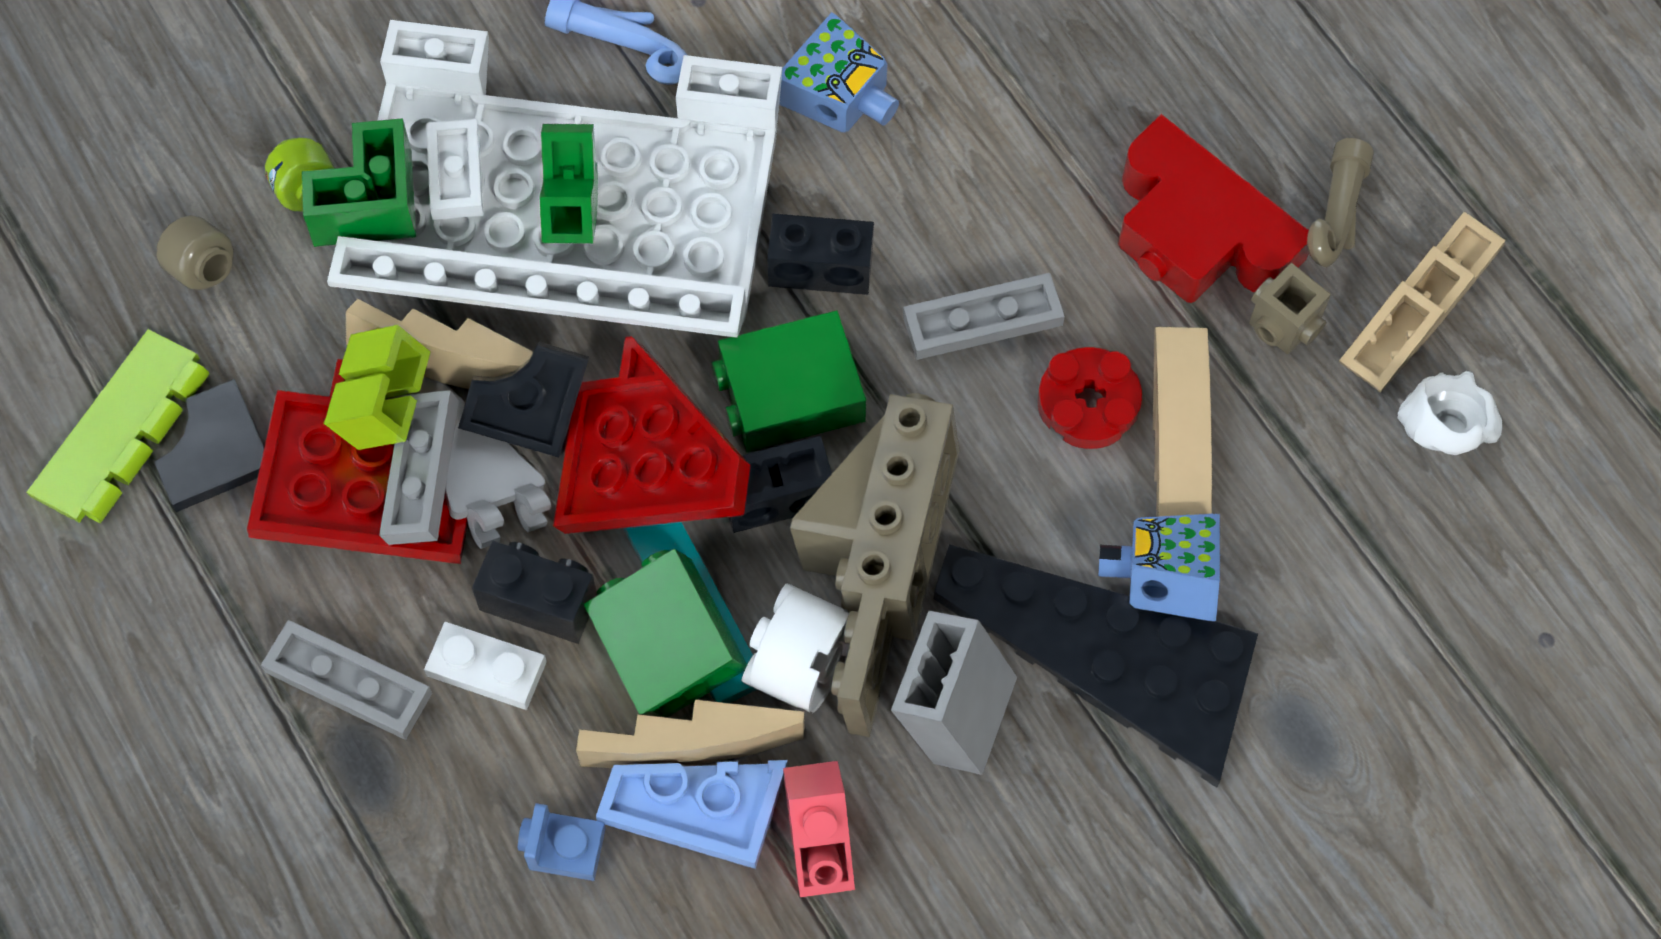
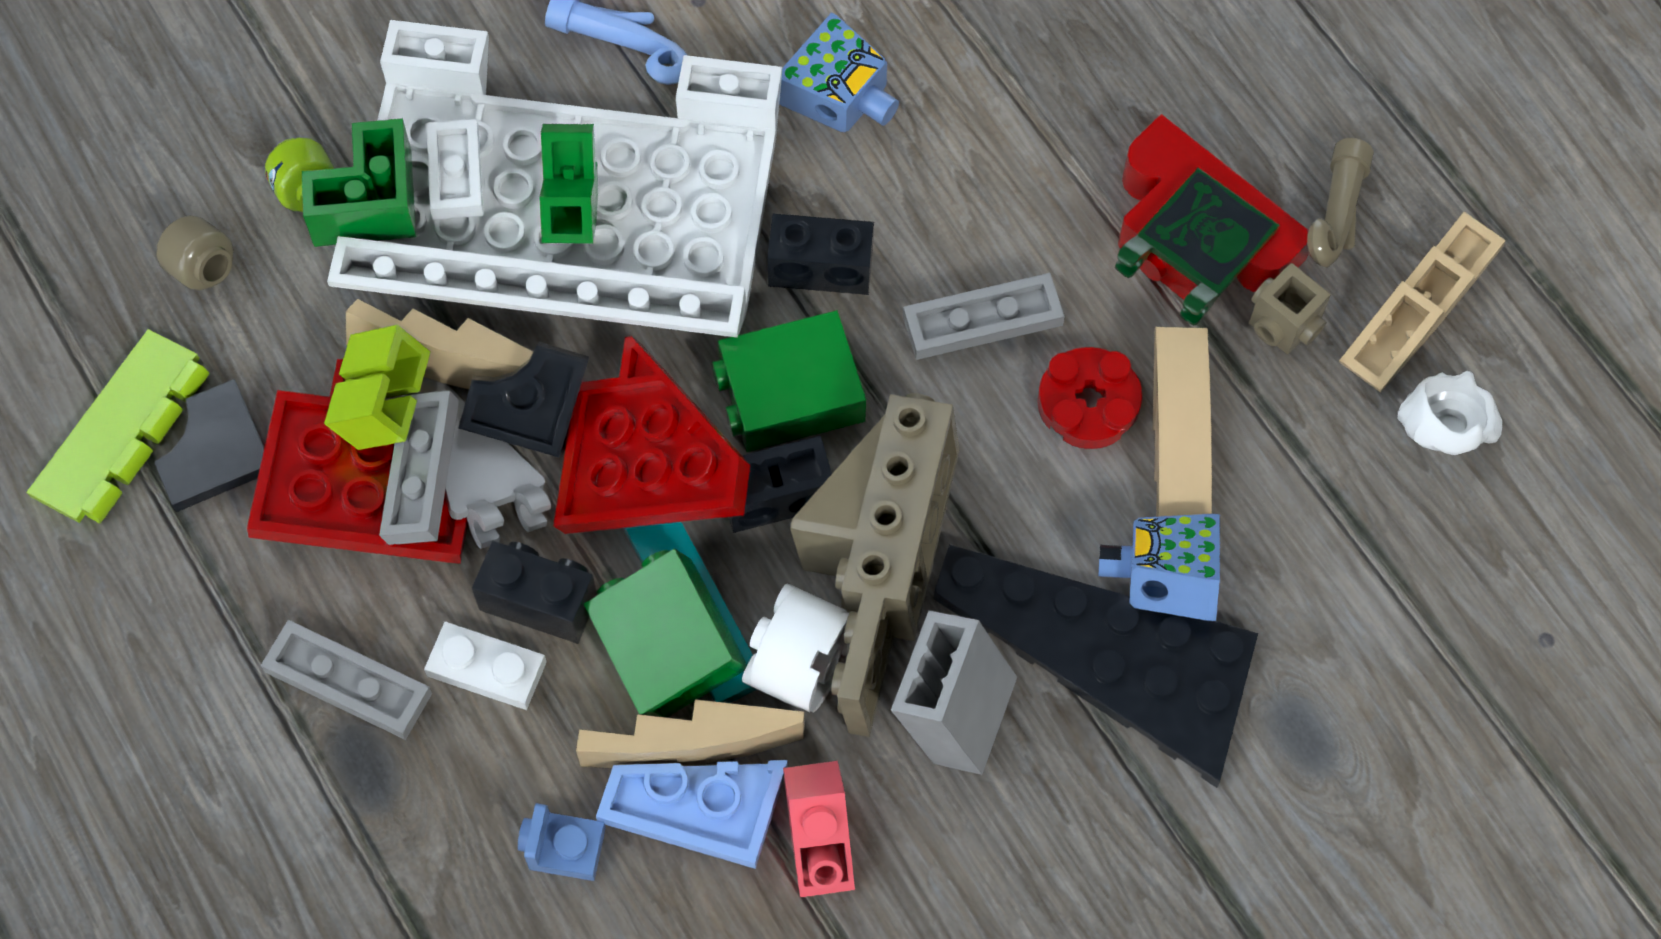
(1204, 236): none -> flag

